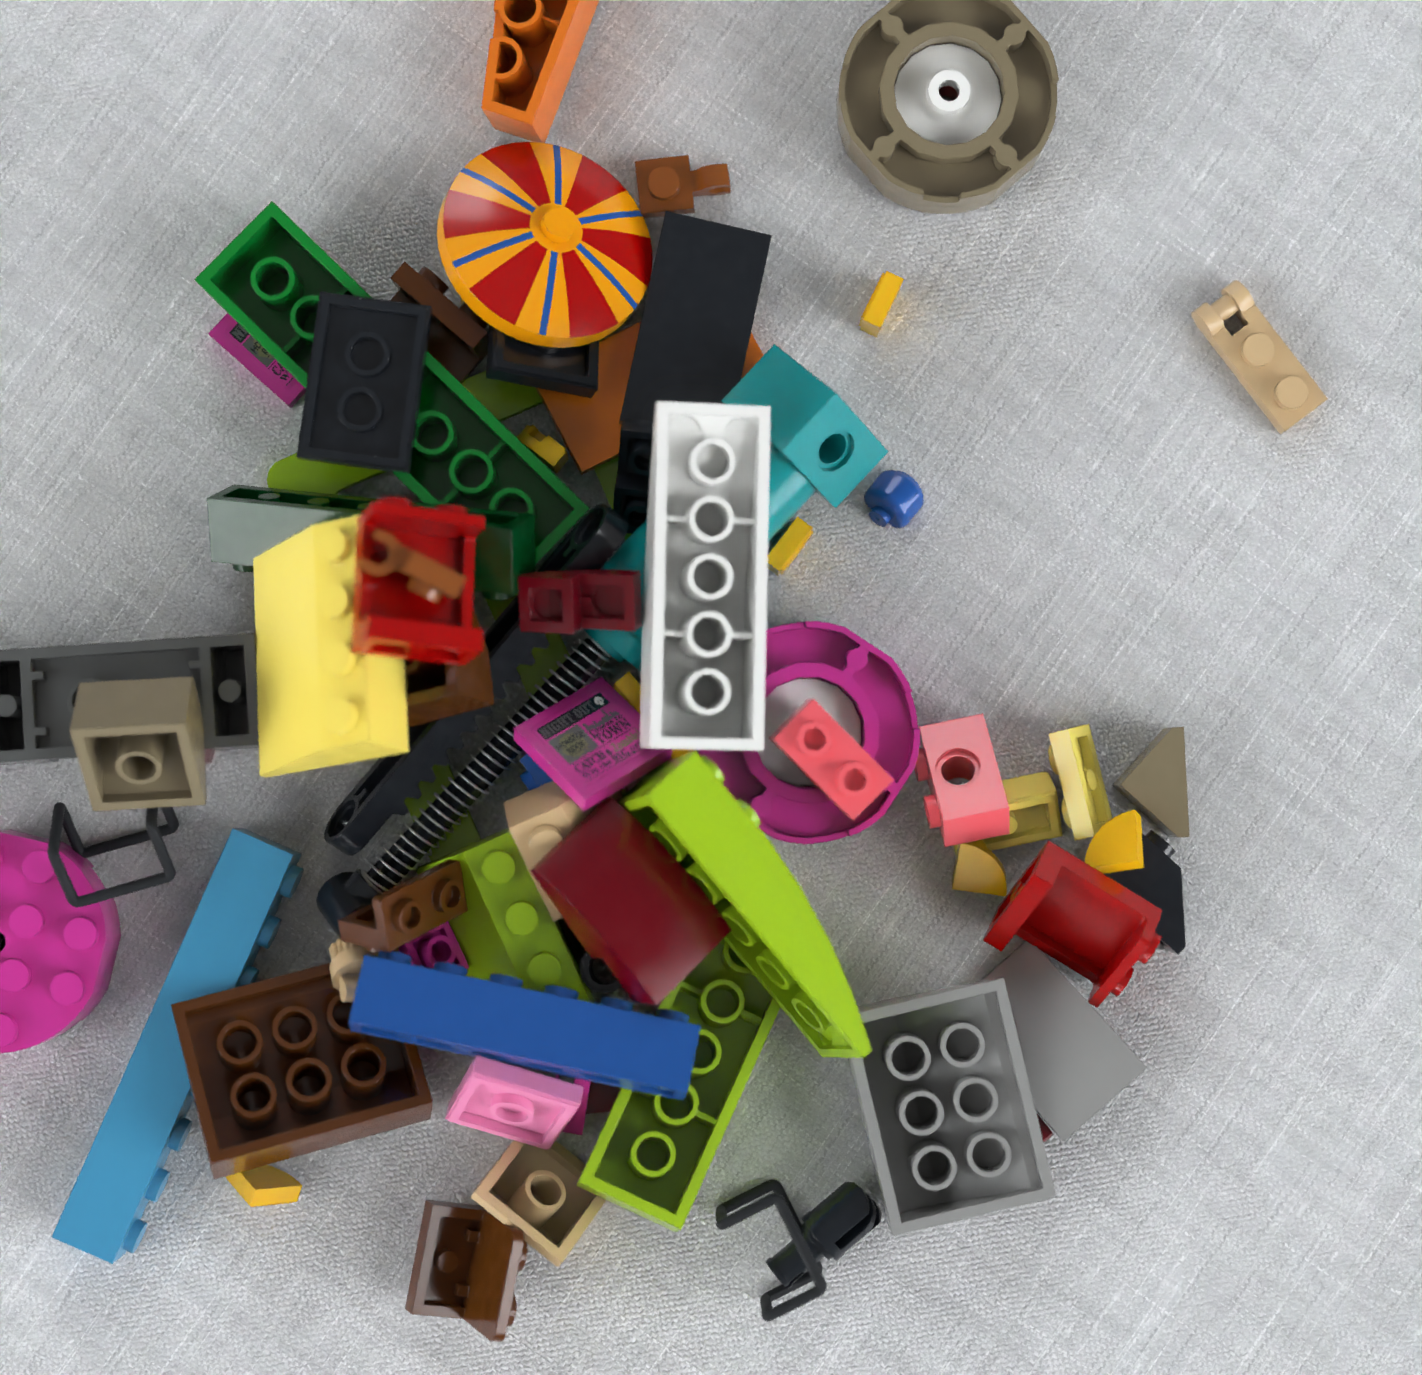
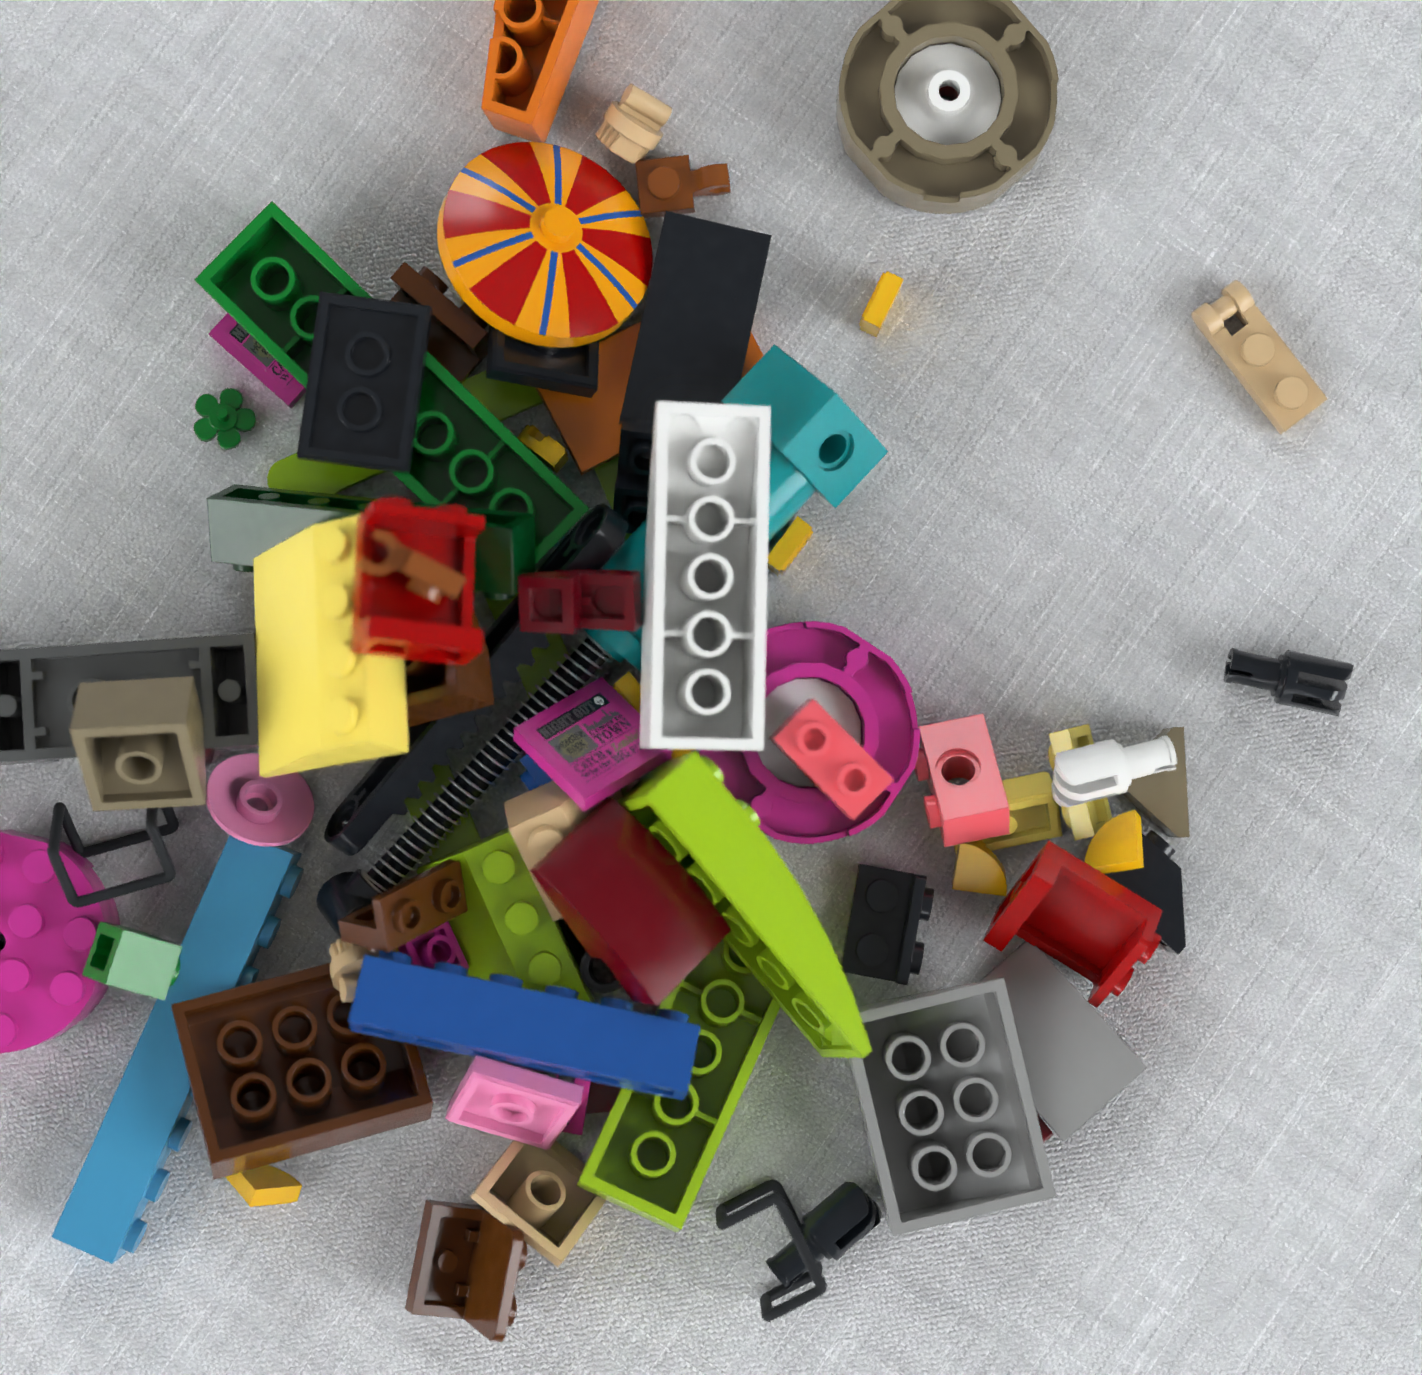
(133, 960): none -> slope
(223, 418): none -> green plant
(281, 802): none -> bright pink dish
(633, 124): none -> tan piece
(885, 924): none -> black bracket
(893, 499): blue piece -> none
(1107, 769): none -> white arm
(1293, 678): none -> black arm

